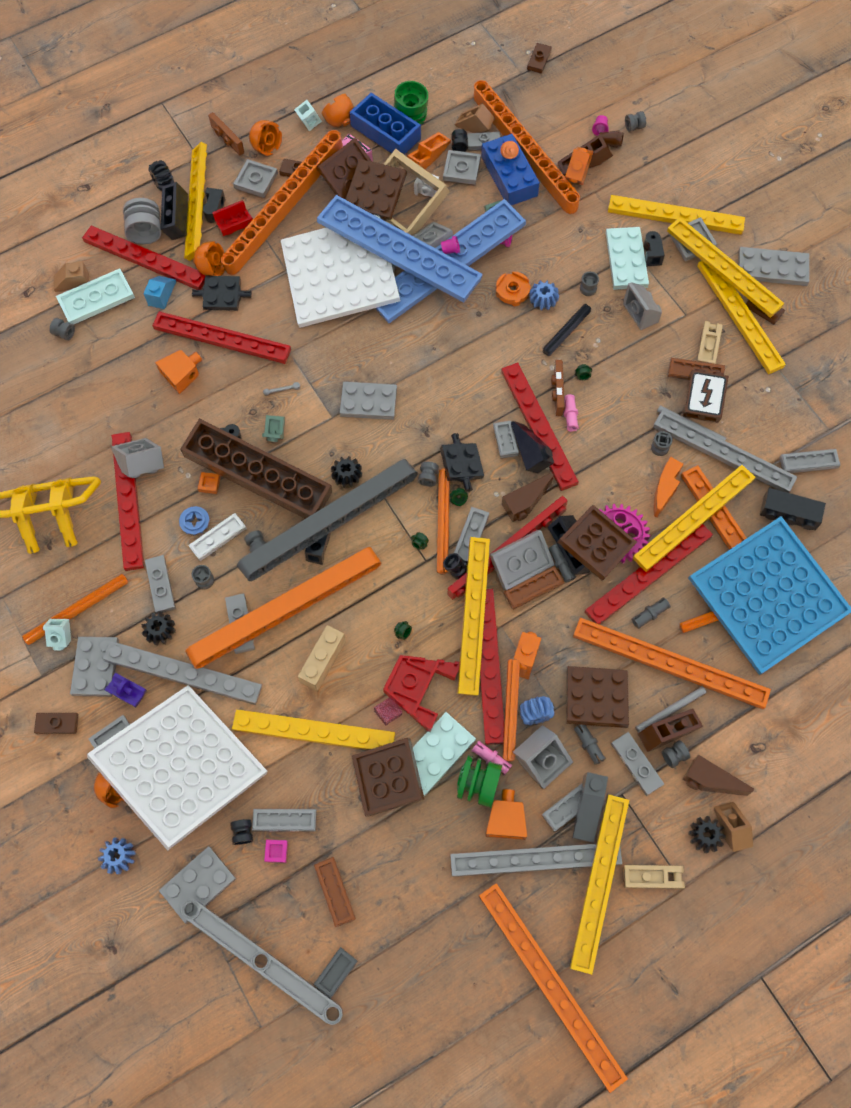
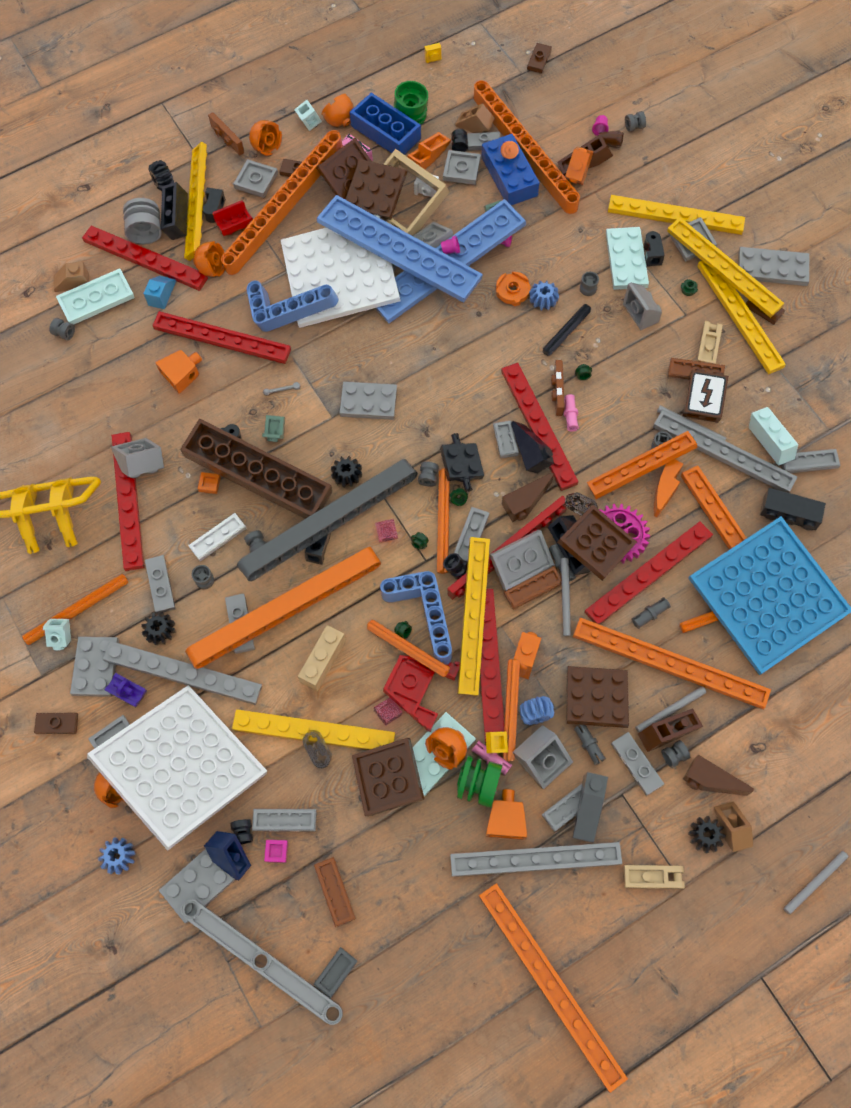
(189, 515): medium blue gear -> none
(221, 293): black plate -> none
(228, 854): none -> dark blue slope
(289, 310): none -> medium blue beam
(313, 751): none -> clear smoke beam
(386, 530): none -> clear pink plate
(408, 648): none -> orange axle
(430, 608): none -> medium blue beam
(432, 52): none -> yellow plate
(447, 746): none -> orange cylinder
(496, 742): none -> yellow plate
(565, 596): none -> light grey bar
(582, 501): none -> clear smoke beam
(599, 884): yellow plate -> none
(642, 464): none -> orange plate
(689, 291): none -> dark green plate
(693, 518): yellow plate -> none
(773, 436): none -> light aqua brick
(815, 883): none -> light grey bar

